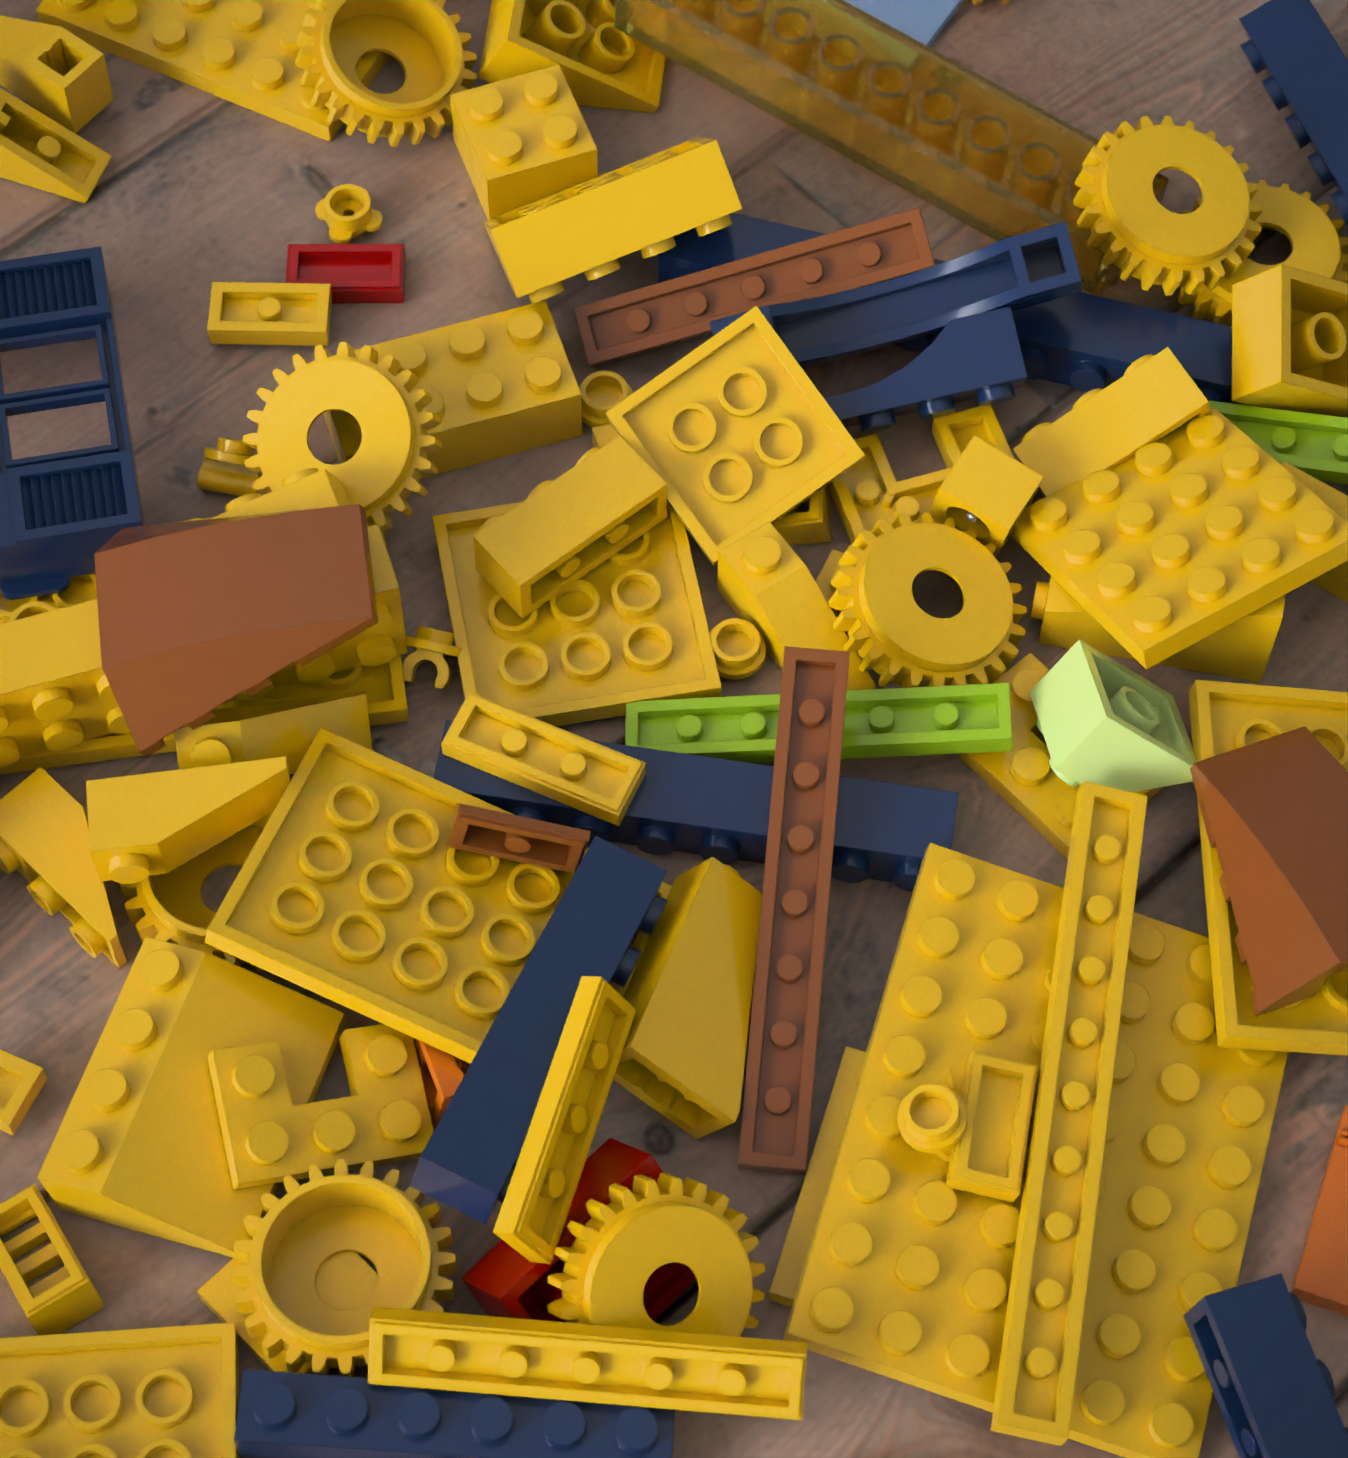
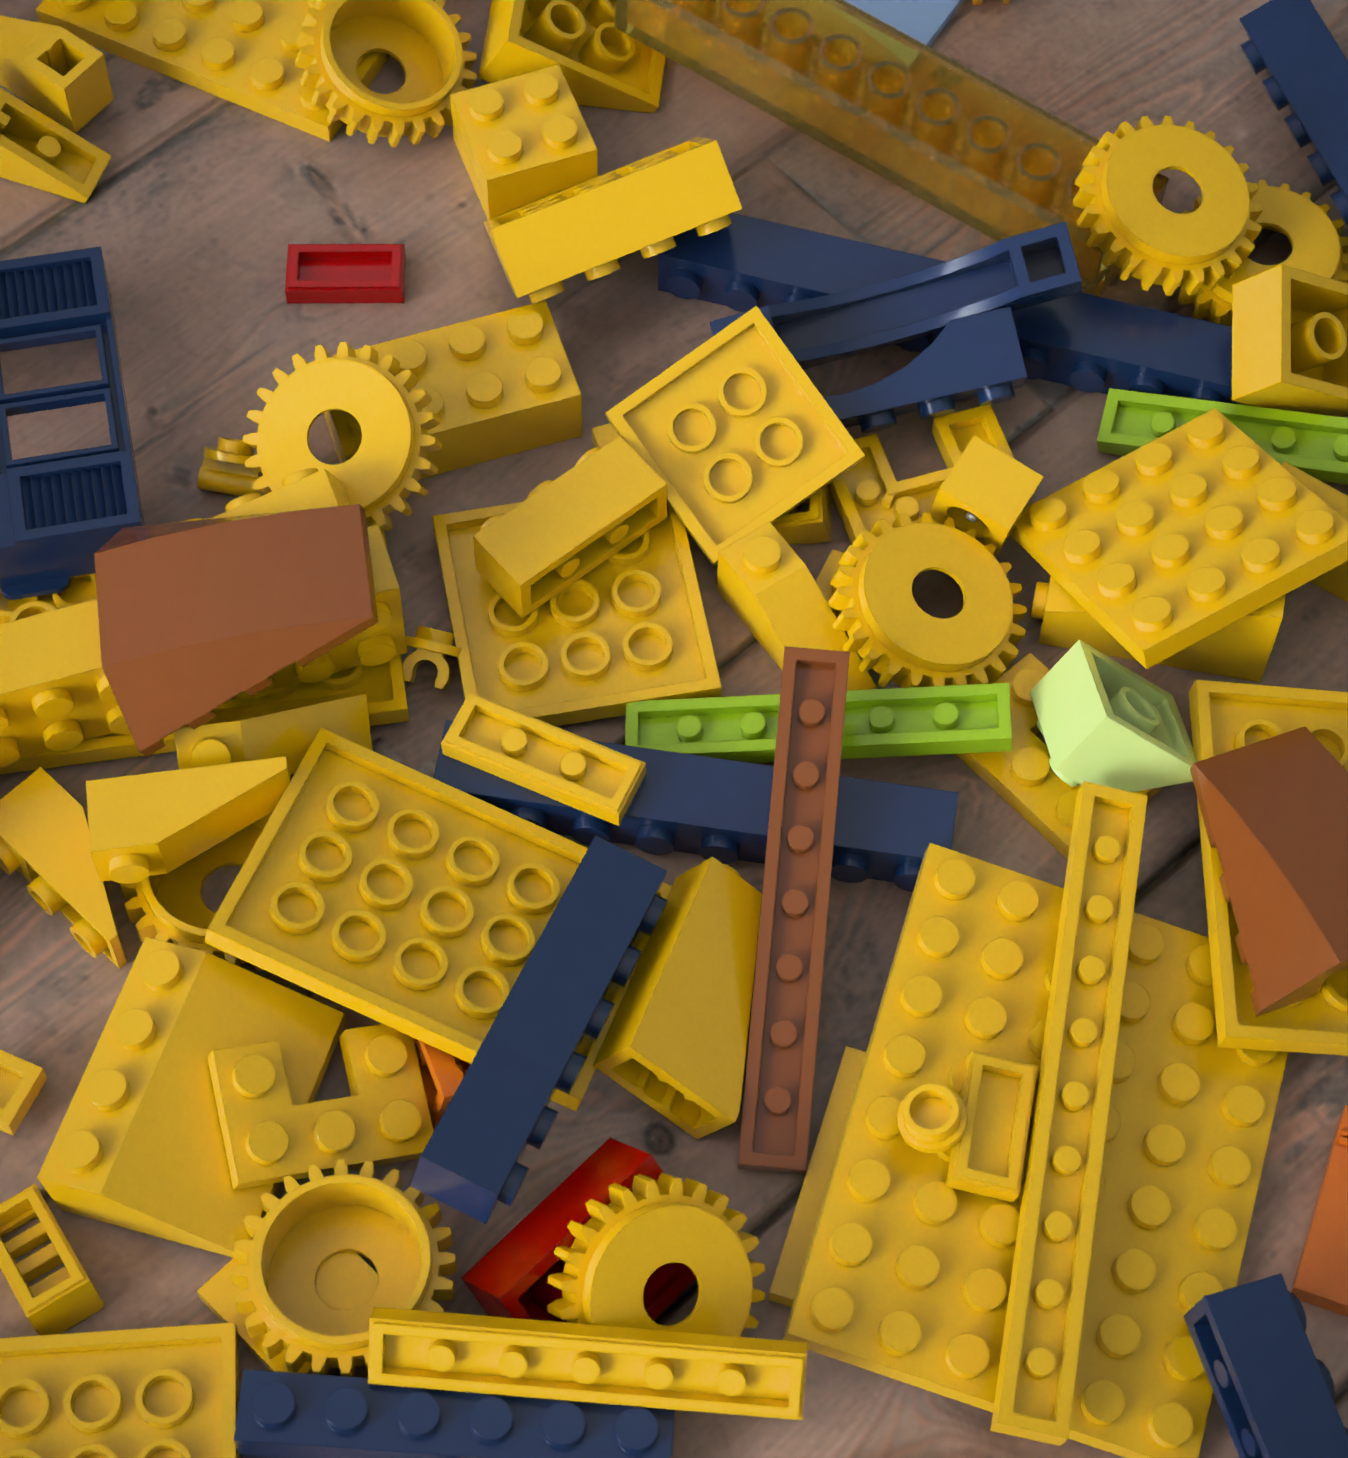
(269, 313): yellow plate -> none
(343, 201): yellow plate -> none
(517, 838): dark orange slope -> none
(565, 1120): yellow tile -> none
(600, 393): yellow plate -> none
(737, 648): yellow plate -> none
(796, 272): dark orange plate -> none
(1113, 422): yellow brick -> none

